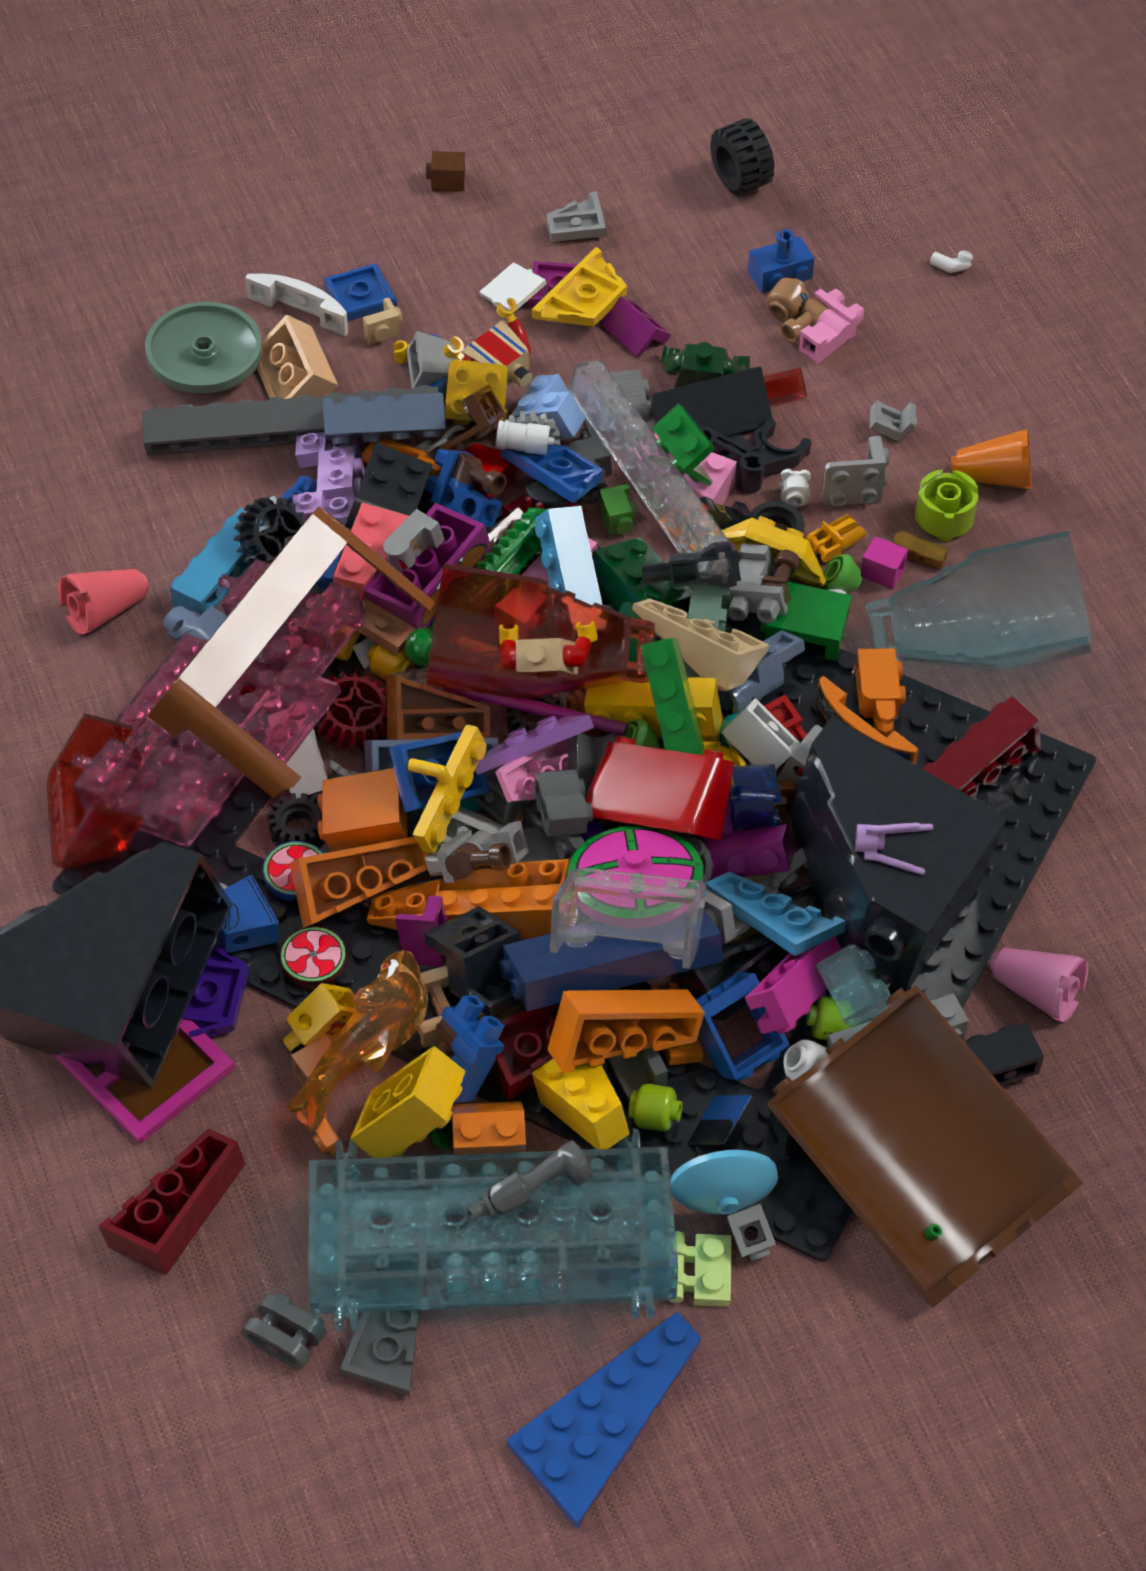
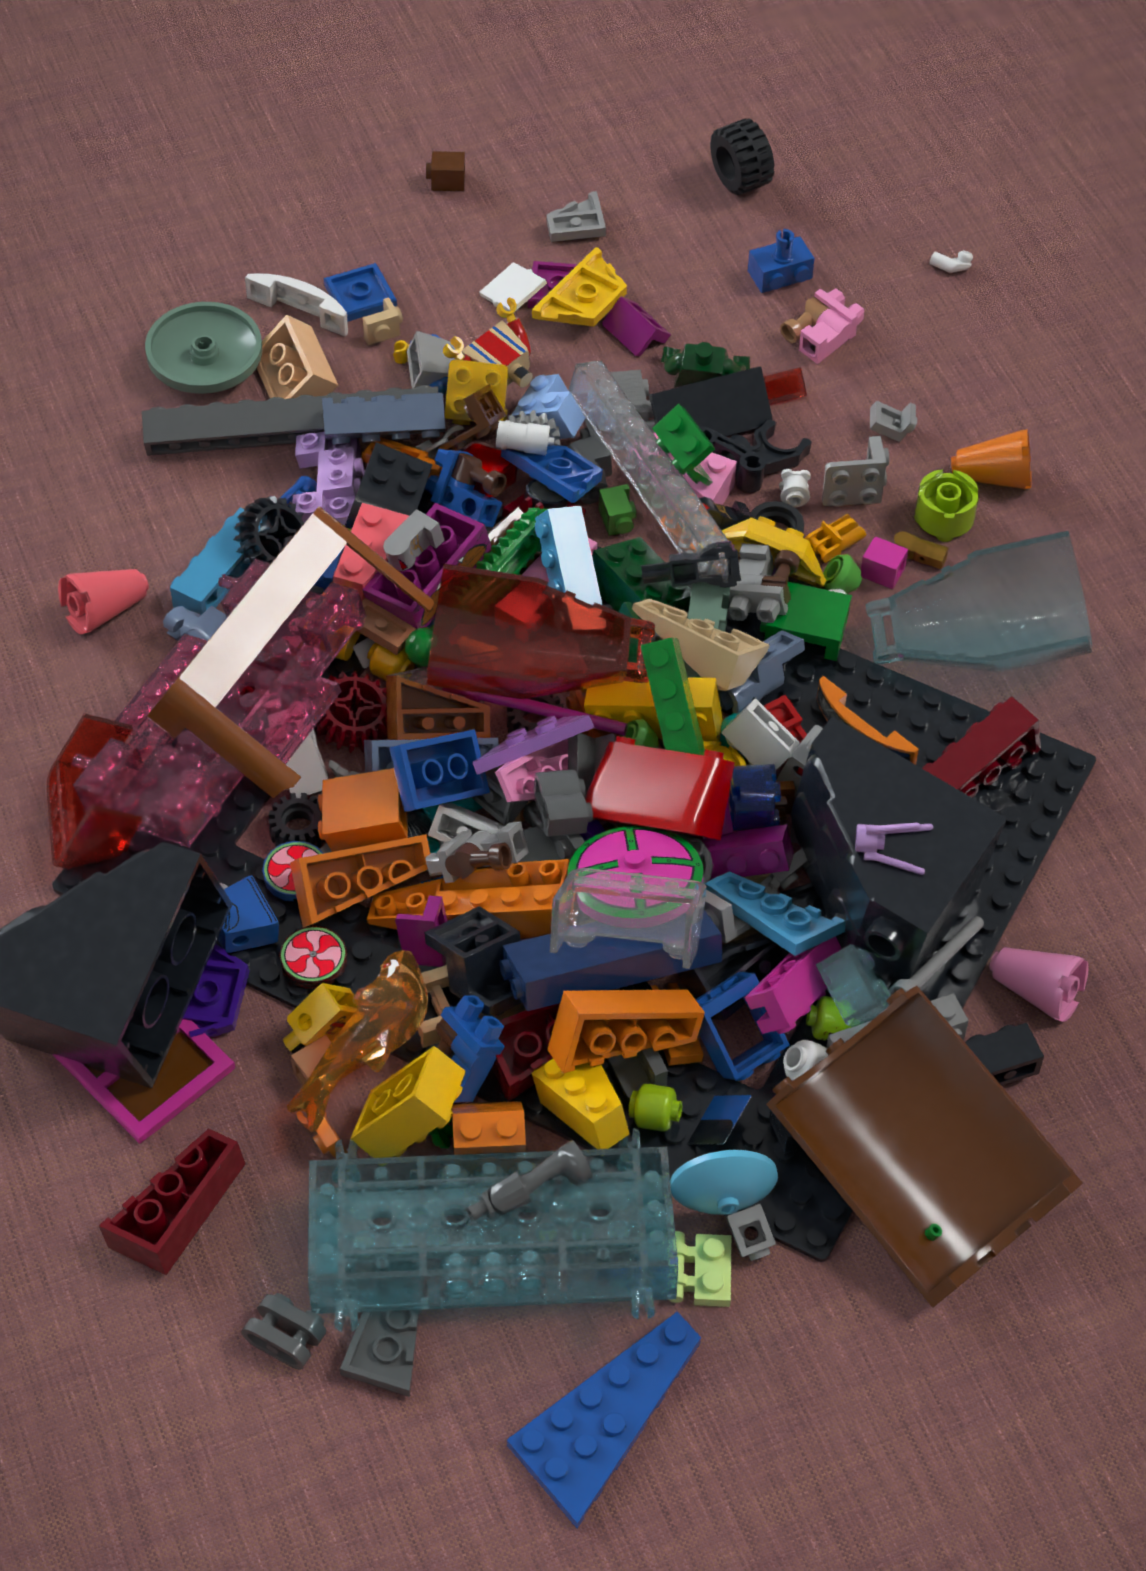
(450, 788): yellow plate -> none
(545, 656): torso -> none
(787, 298): medium nougat head -> none
(879, 687): orange hinge -> none
(940, 957): none -> light grey piece

